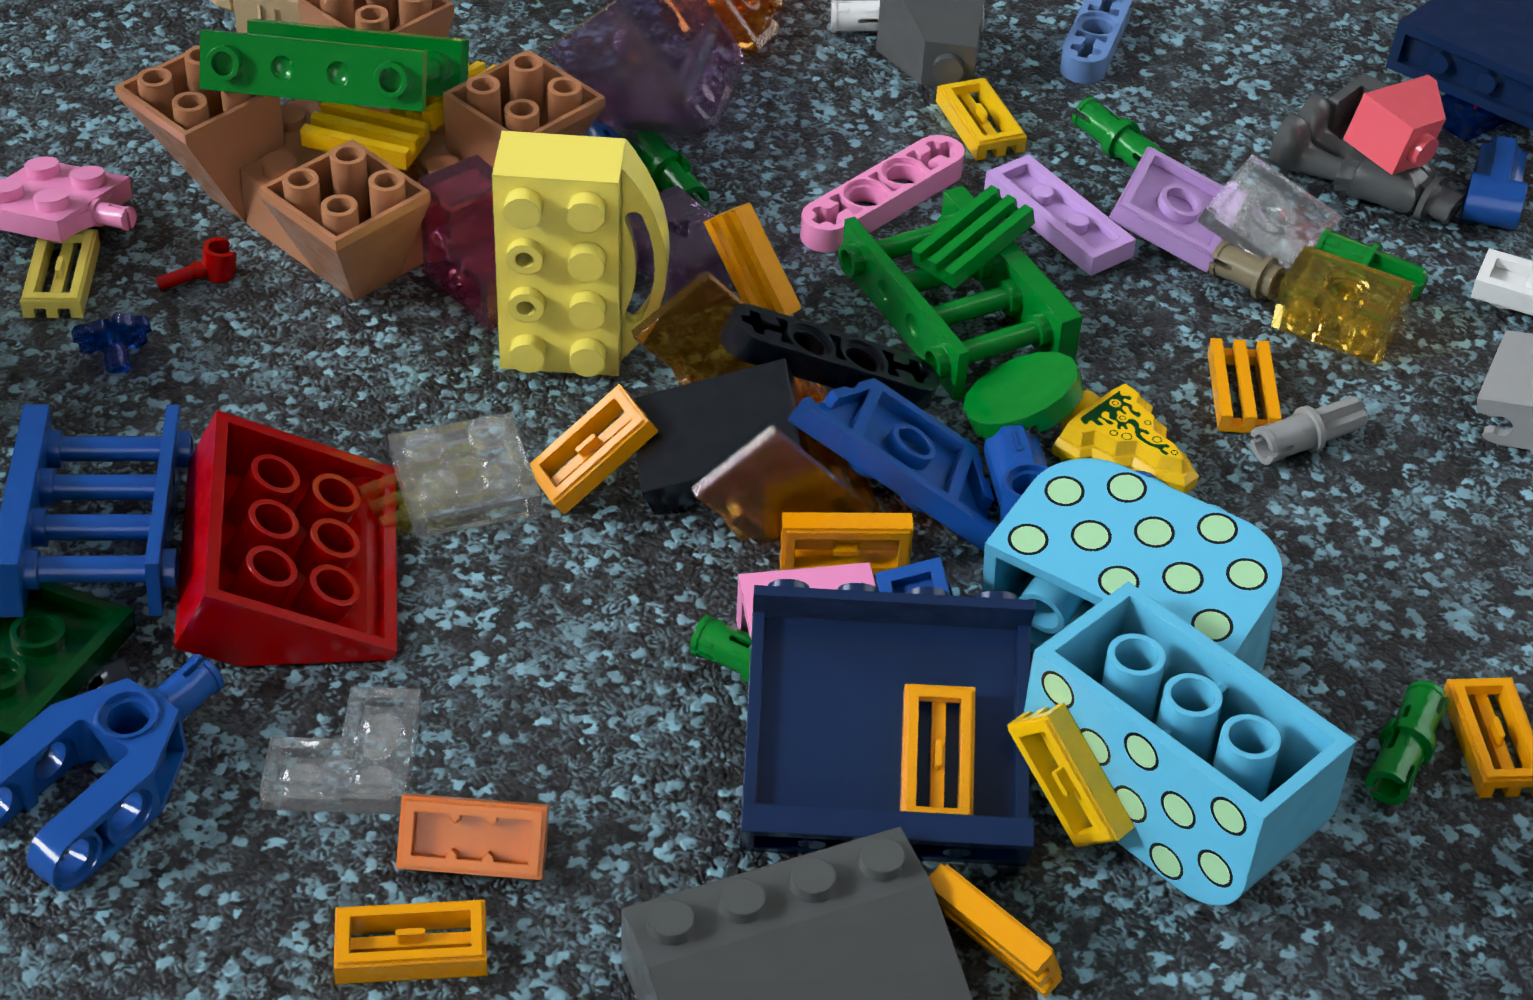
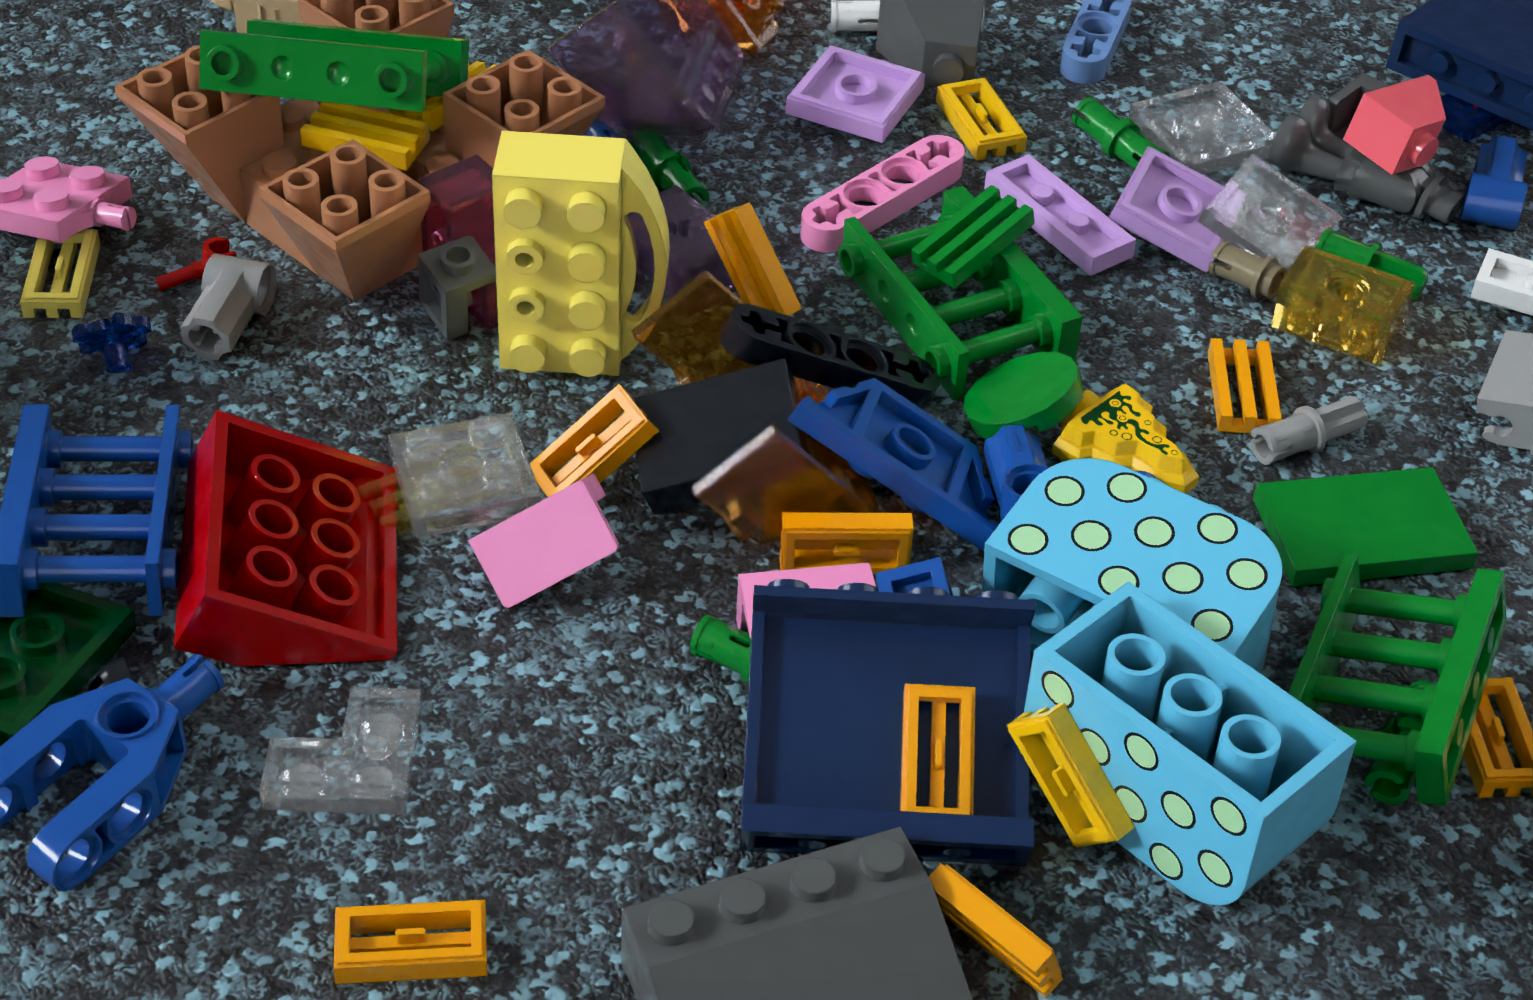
(228, 299): none -> light grey piece
(447, 279): none -> dark grey bracket
(472, 836): orange plate -> none
(546, 542): none -> bright pink panel
(855, 93): none -> lavender plate
(1203, 127): none -> clear plate
(1389, 518): none -> green tile
(1444, 706): none -> green fence

